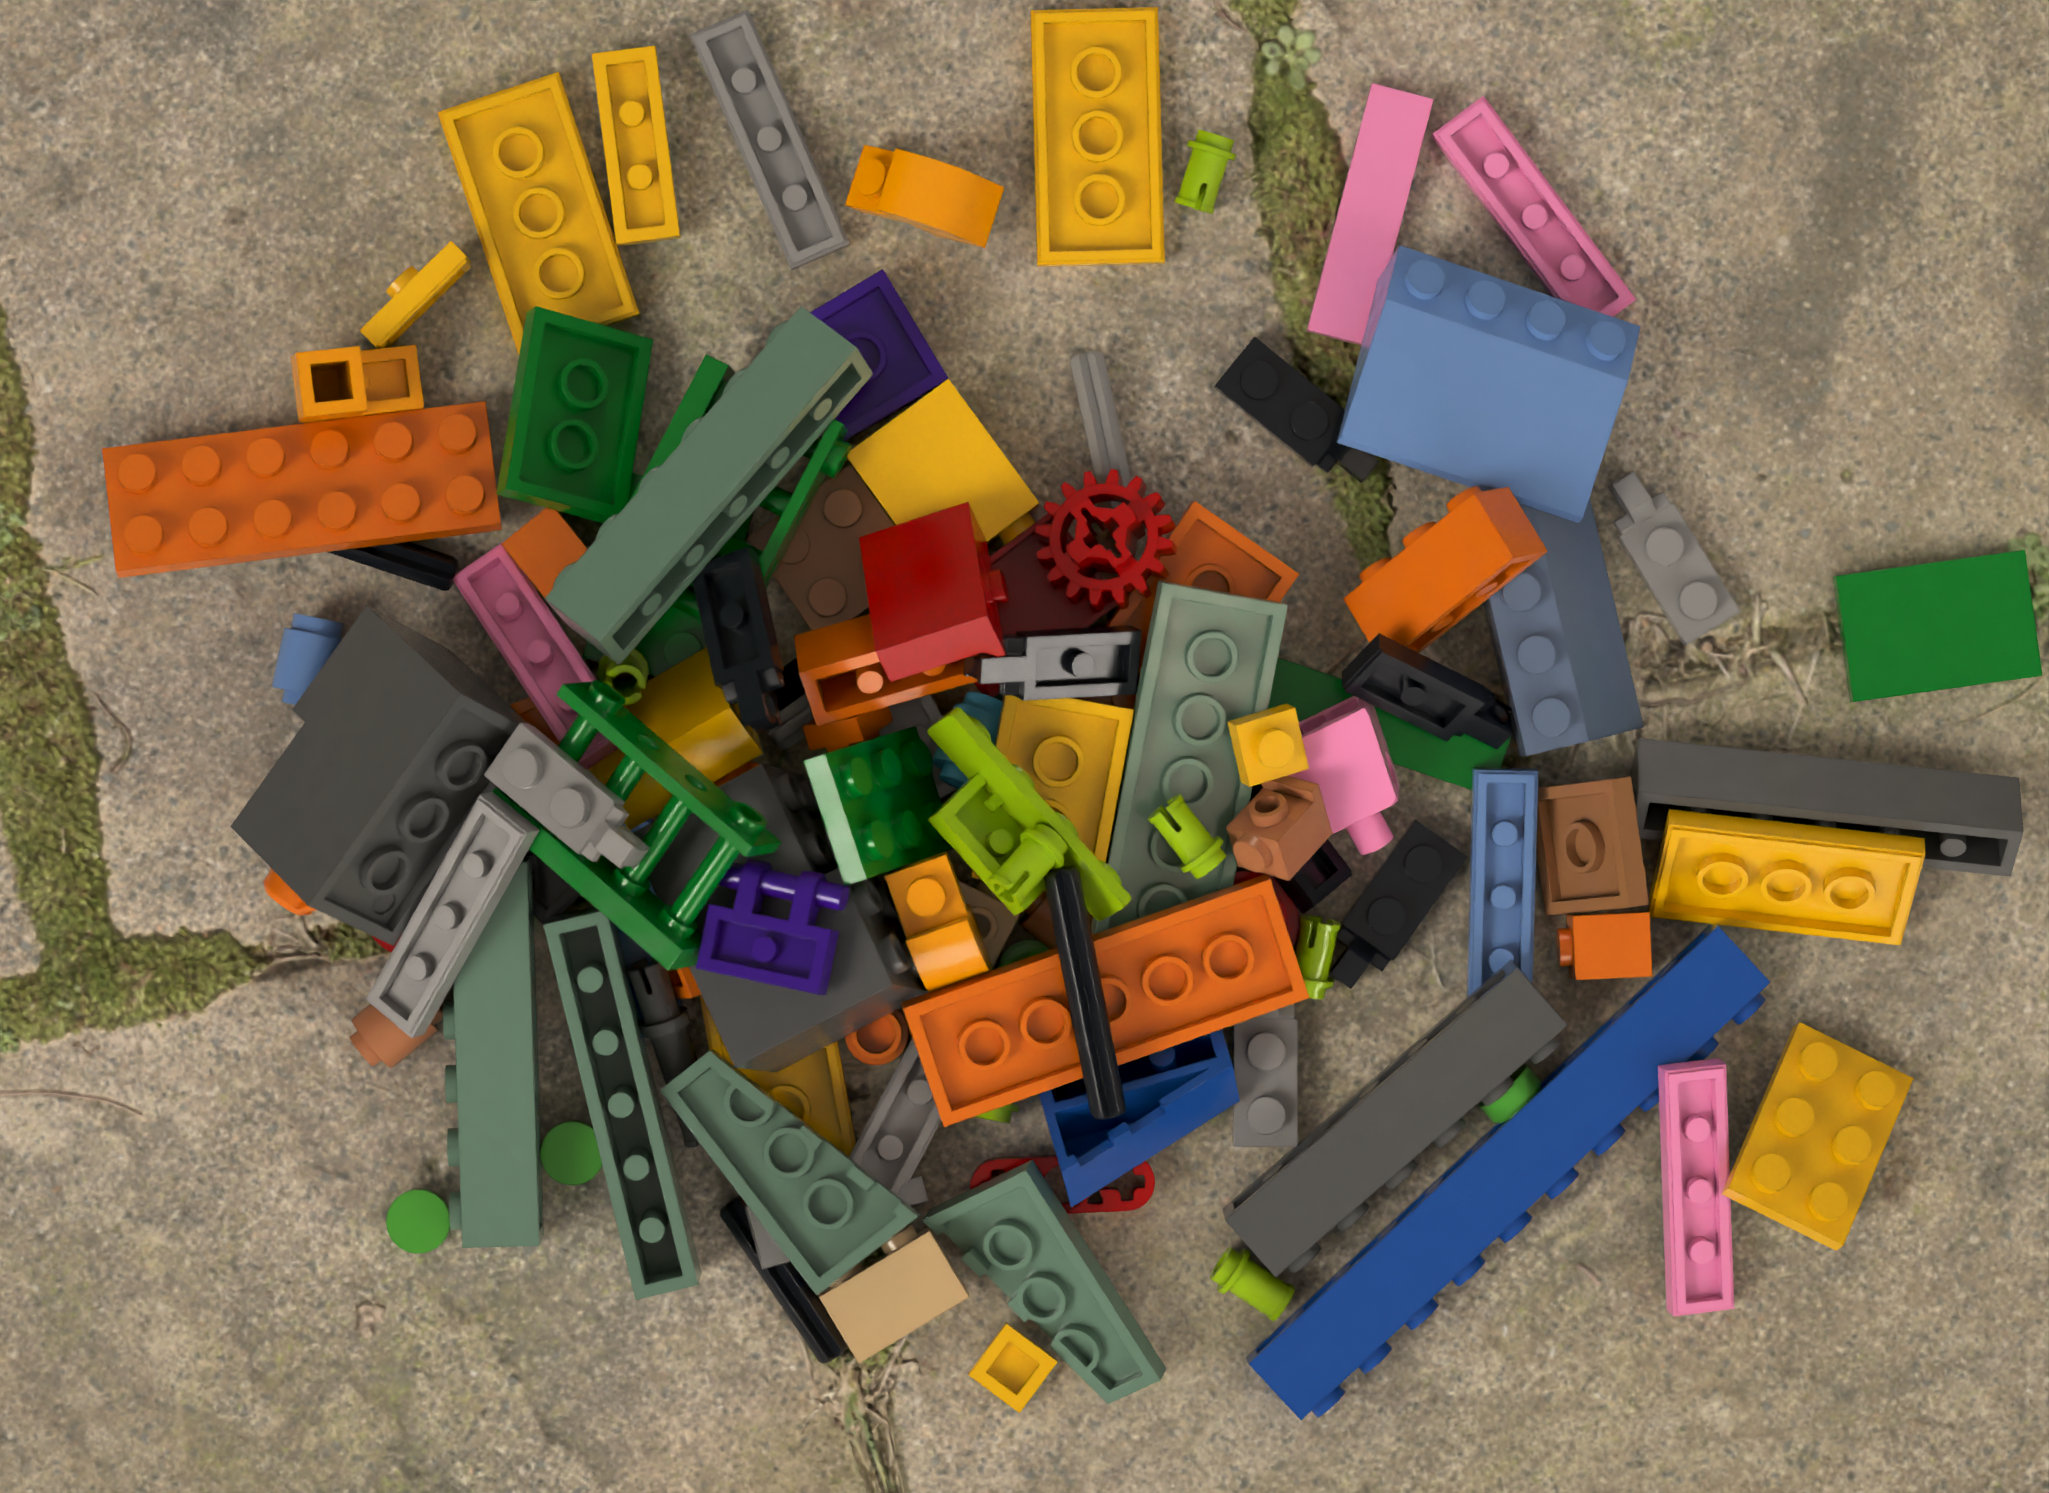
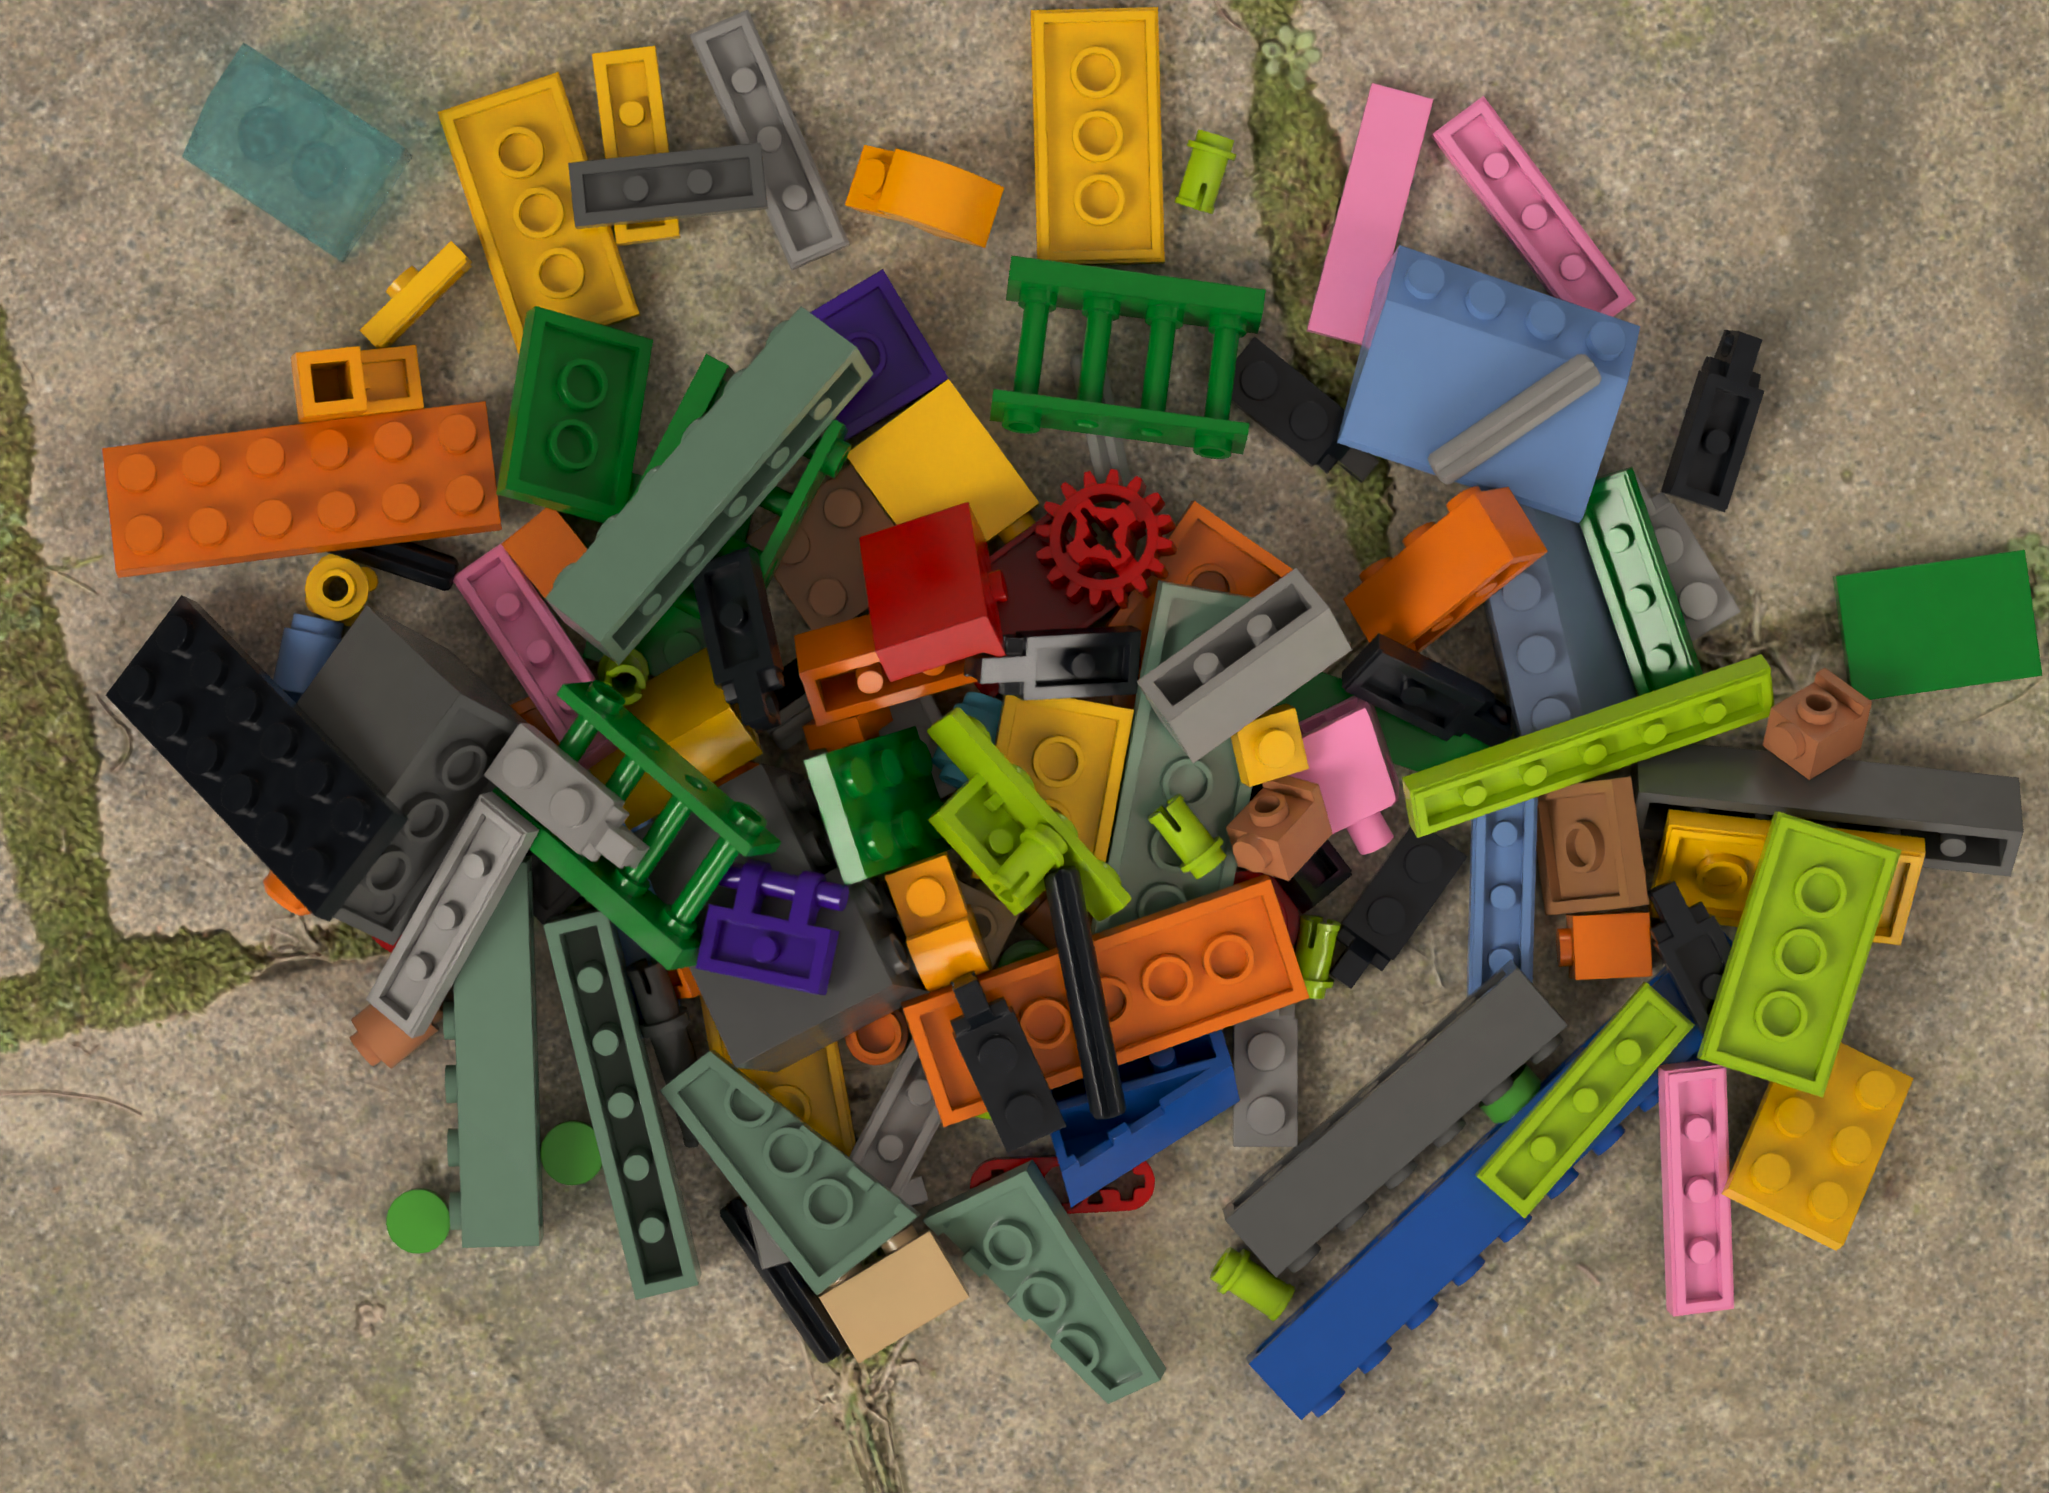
(256, 758): none -> black plate
(294, 152): none -> clear light blue slope
(360, 583): none -> yellow brick
(668, 186): none -> dark grey plate
(1003, 1066): none -> black hinge
(1012, 1367): yellow plate -> none
(1103, 298): none -> green fence
(1244, 665): none -> light grey brick
(1514, 419): none -> light grey axle
(1584, 1099): none -> lime tile
(1588, 746): none -> lime tile
(1637, 584): none -> tile
(1690, 949): none -> black hinge
(1717, 424): none -> black hinge
(1799, 954): none -> lime tile
(1818, 725): none -> nougat brick

